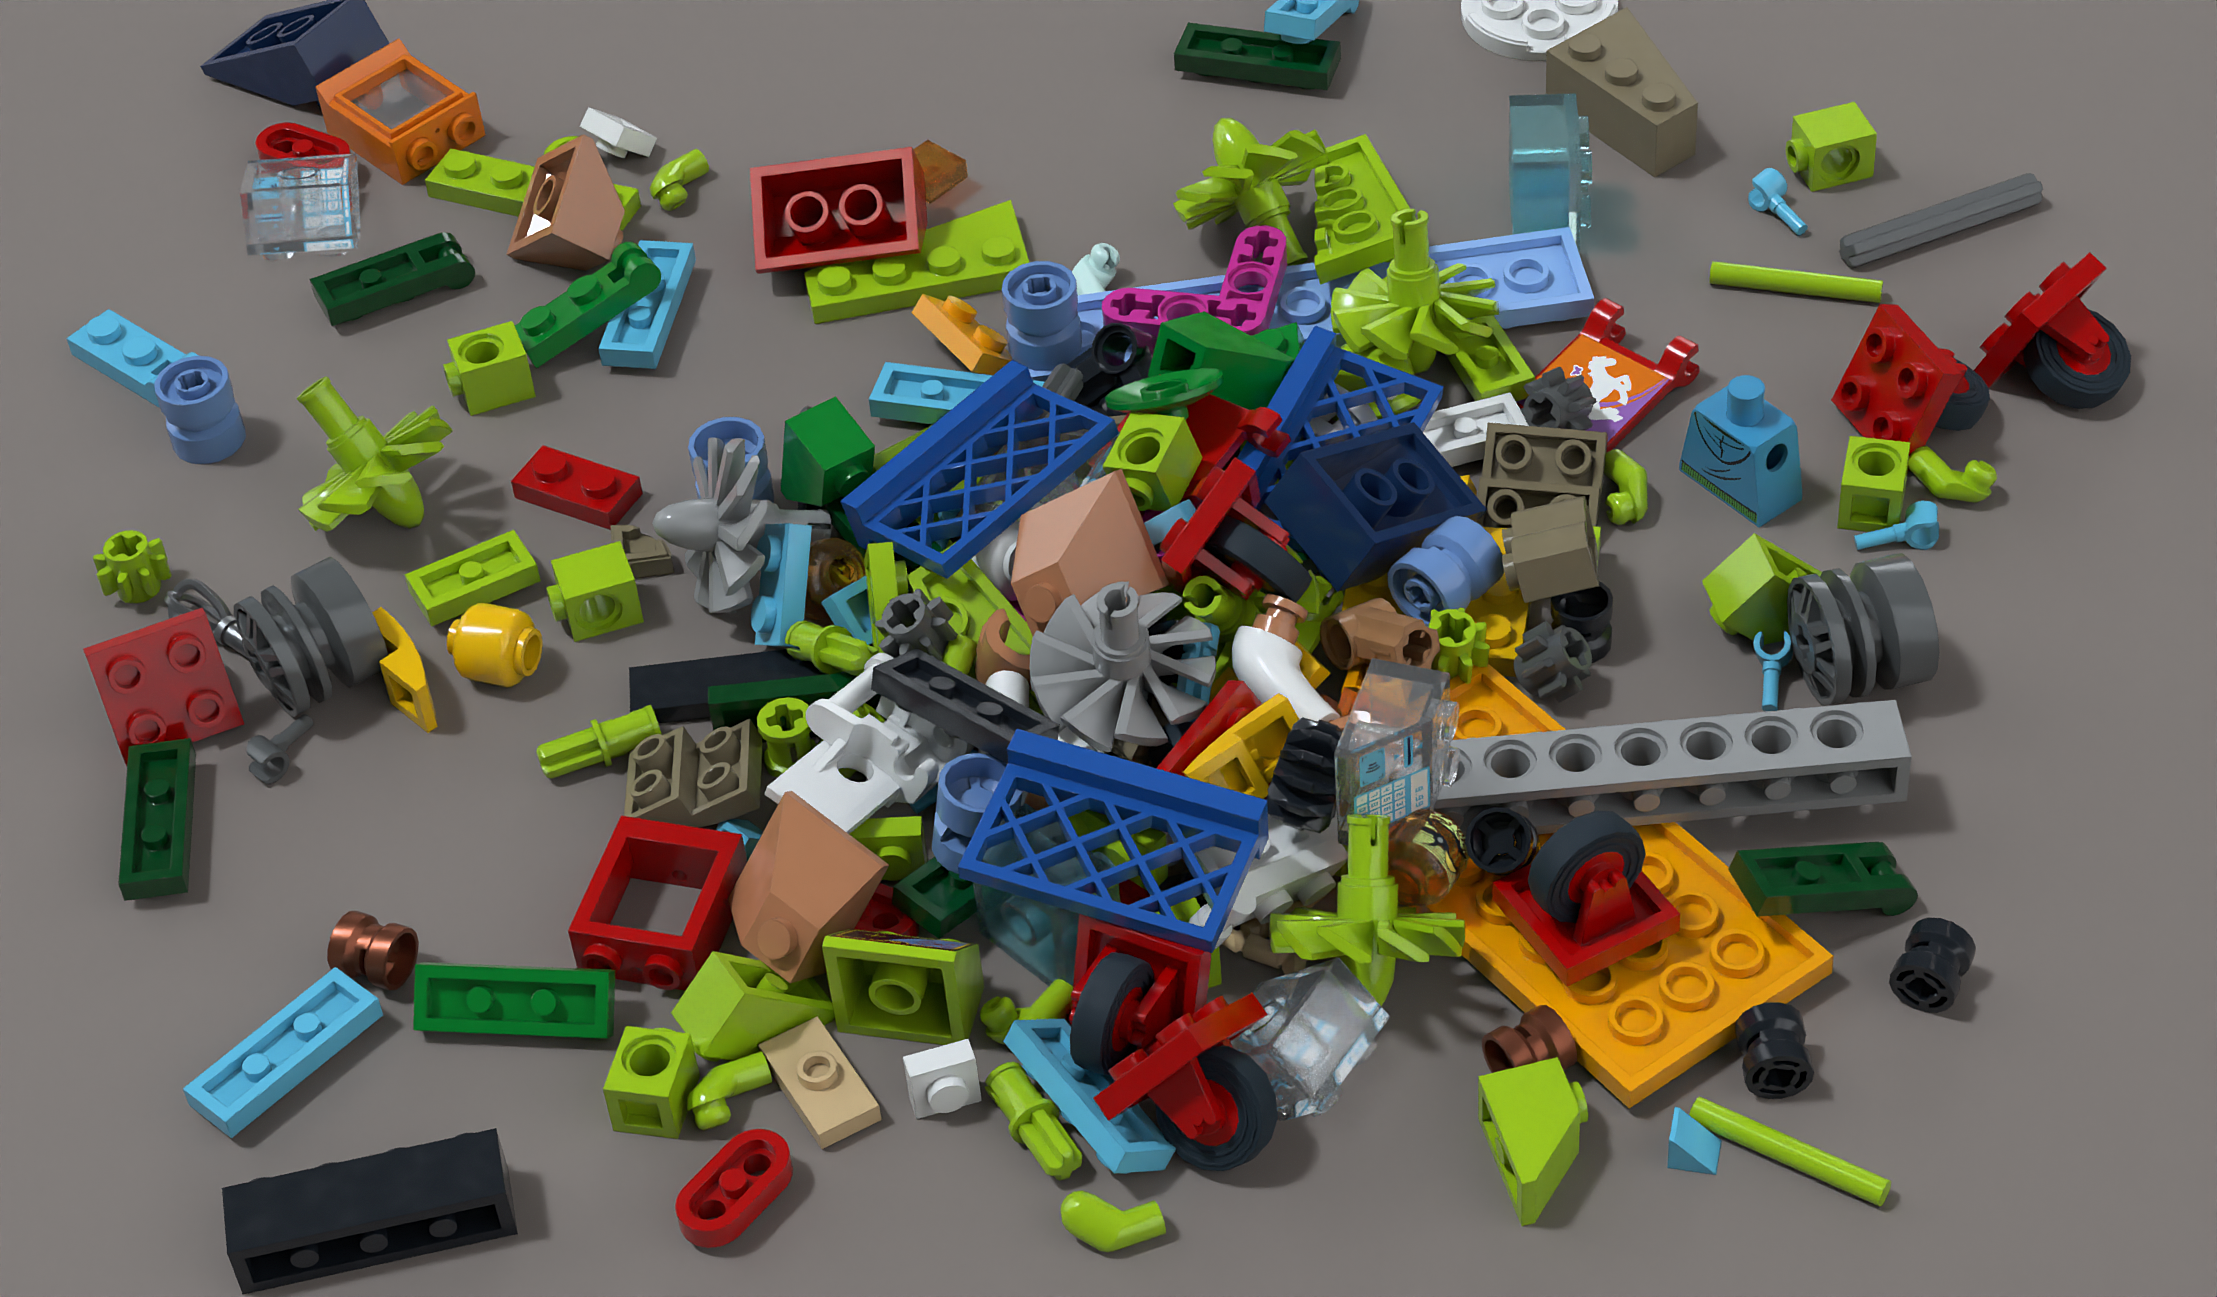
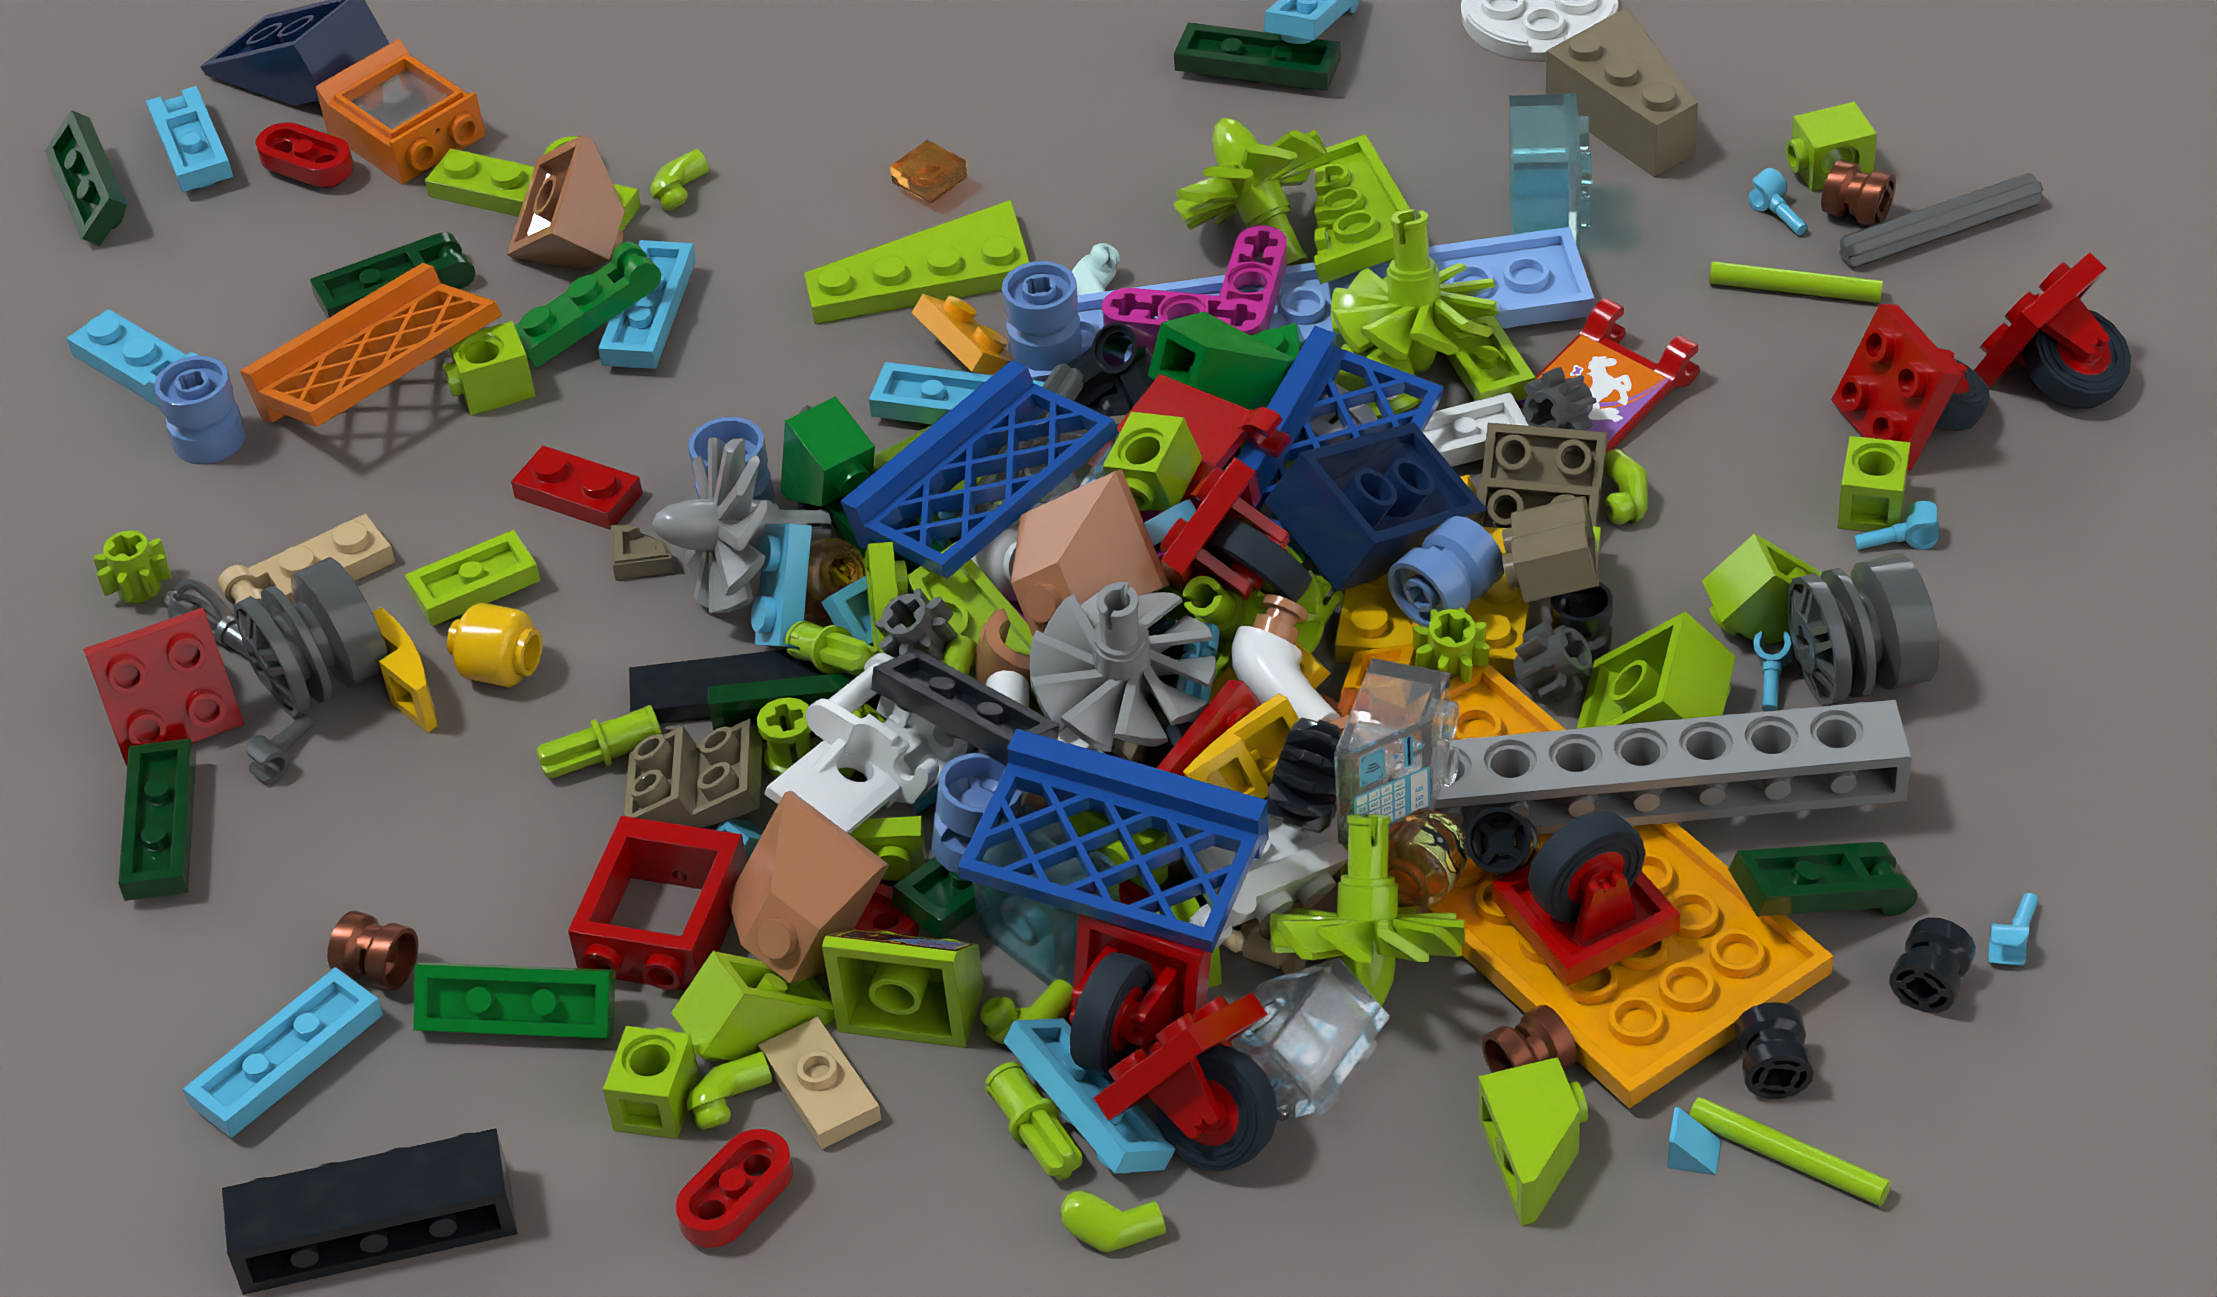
(86, 178): none -> dark green plate
(189, 140): none -> medium azure plate
(301, 206): clear slope -> none
(353, 544): none -> tan plate
(365, 347): none -> orange fence
(369, 466): lime piece -> none
(595, 592): lime brick -> none
(617, 134): white plate -> none
(838, 210): red slope -> none
(942, 1079): white plate -> none
(1165, 393): green dish -> none
(1377, 633): medium nougat piece -> none
(1660, 676): none -> lime slope
(1744, 451): dark azure torso -> none
(1862, 195): none -> copper wheel
(1943, 482): lime arm -> none
(2009, 942): none -> medium azure hand

